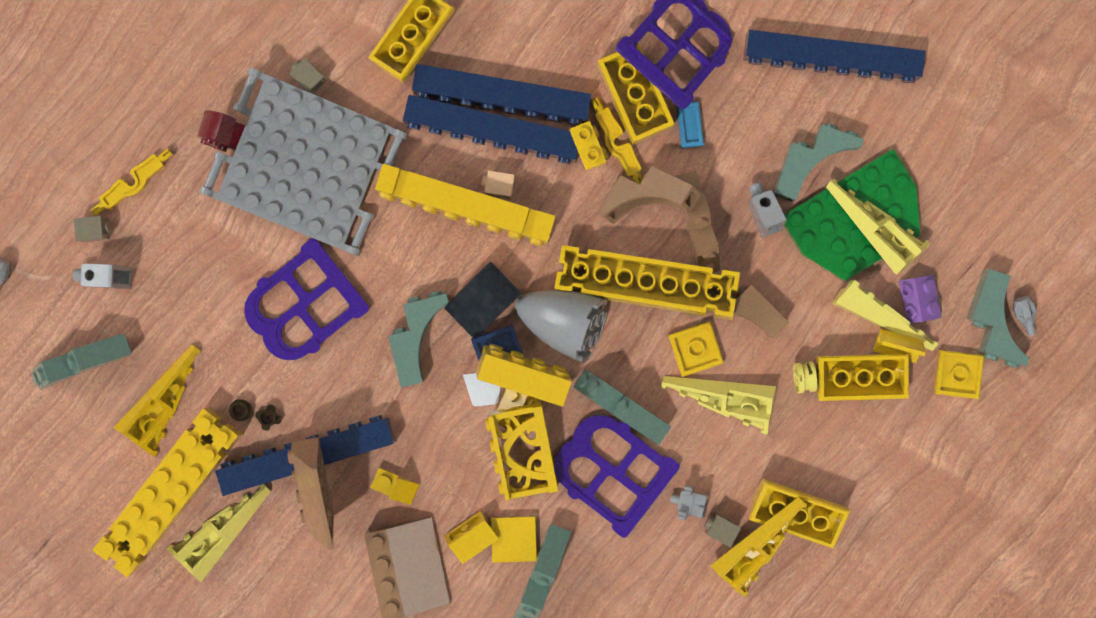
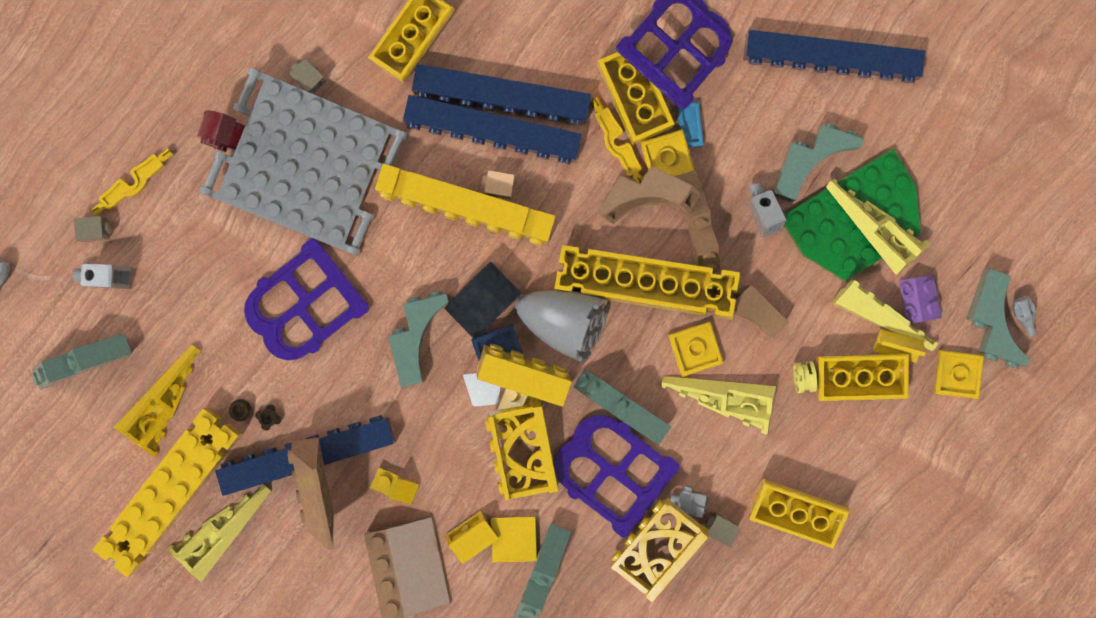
(588, 147): yellow bracket -> none
(659, 579): none -> yellow fence
(668, 153): none -> yellow tile
(744, 560): yellow wedge -> none

